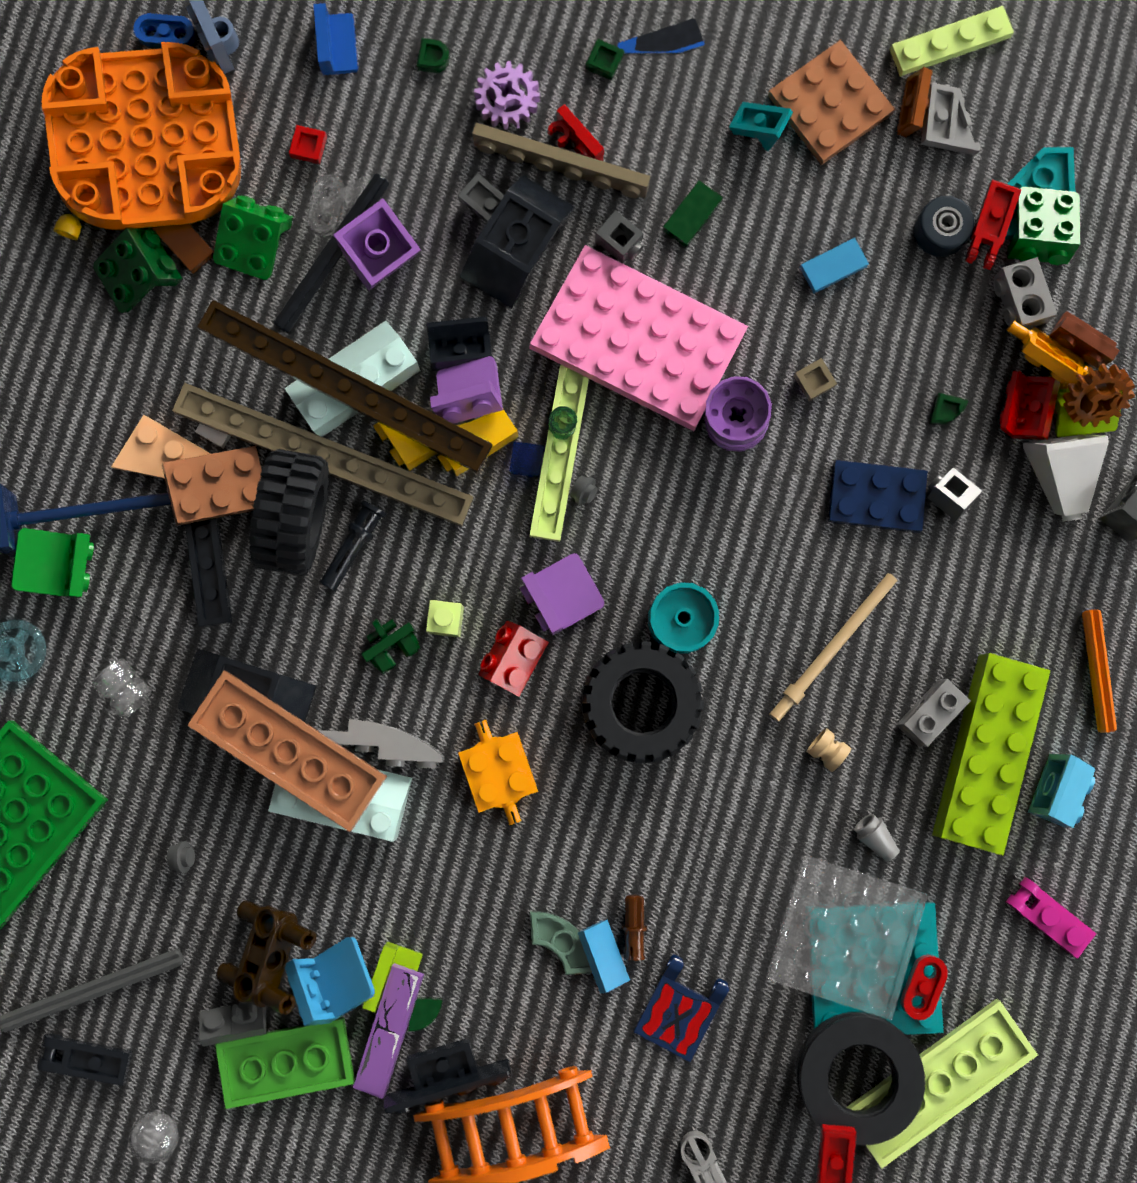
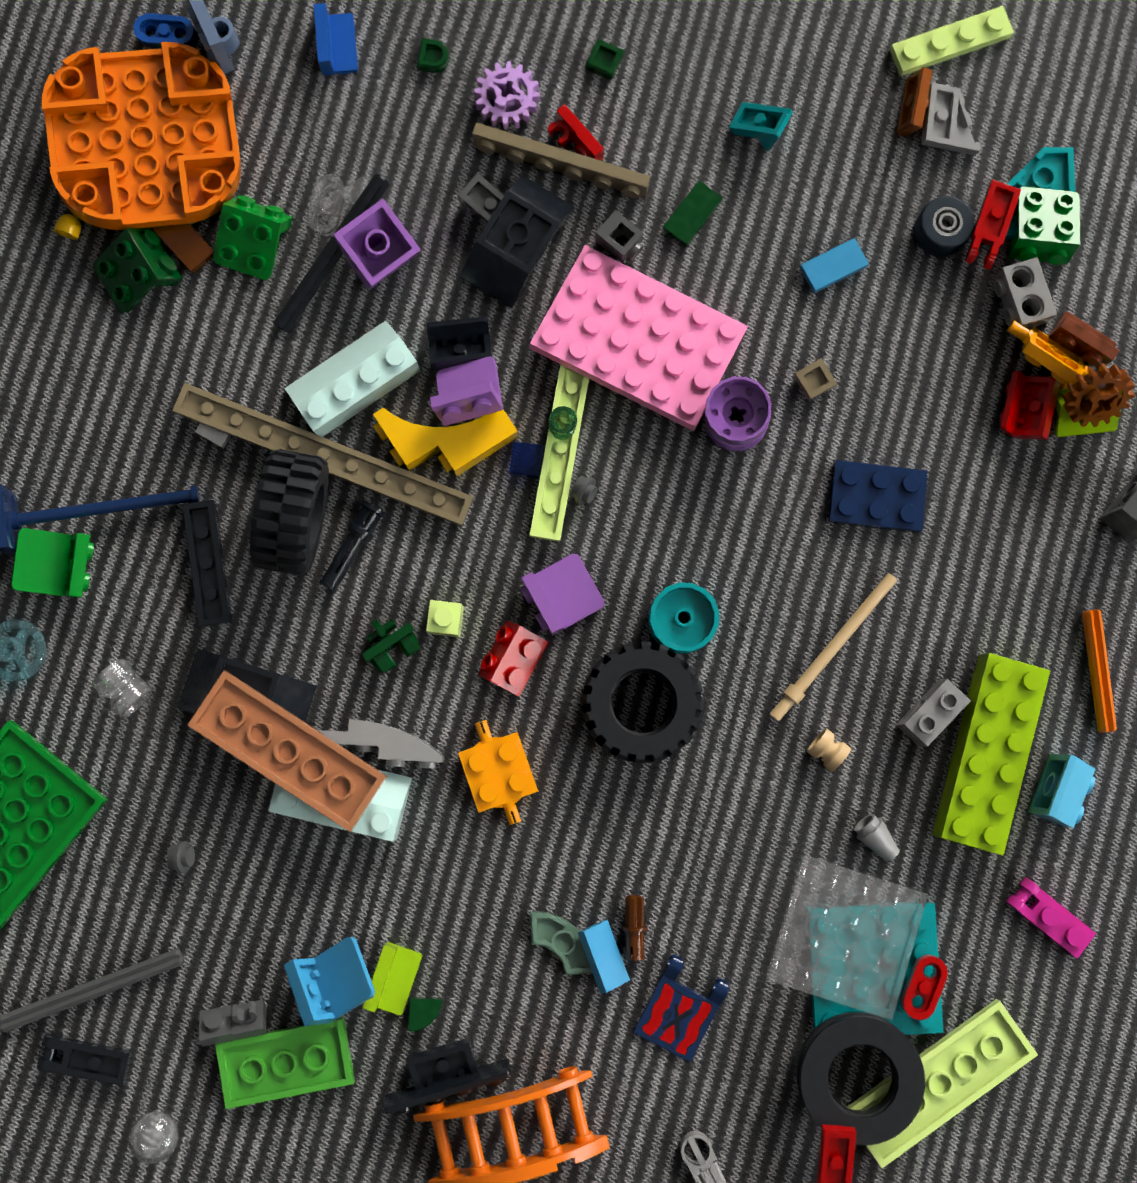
(151, 446): light nougat wing -> none
(212, 484): nougat plate -> none
(265, 956): dark brown piece -> none
(308, 144): red plate -> none
(345, 386): dark brown plate -> none
(388, 1030): medium lavender tile -> none
(670, 39): black sticker -> none
(831, 102): nougat plate -> none
(946, 408): dark green tile -> none
(953, 494): dark grey brick -> none
(1068, 471): white slope -> none

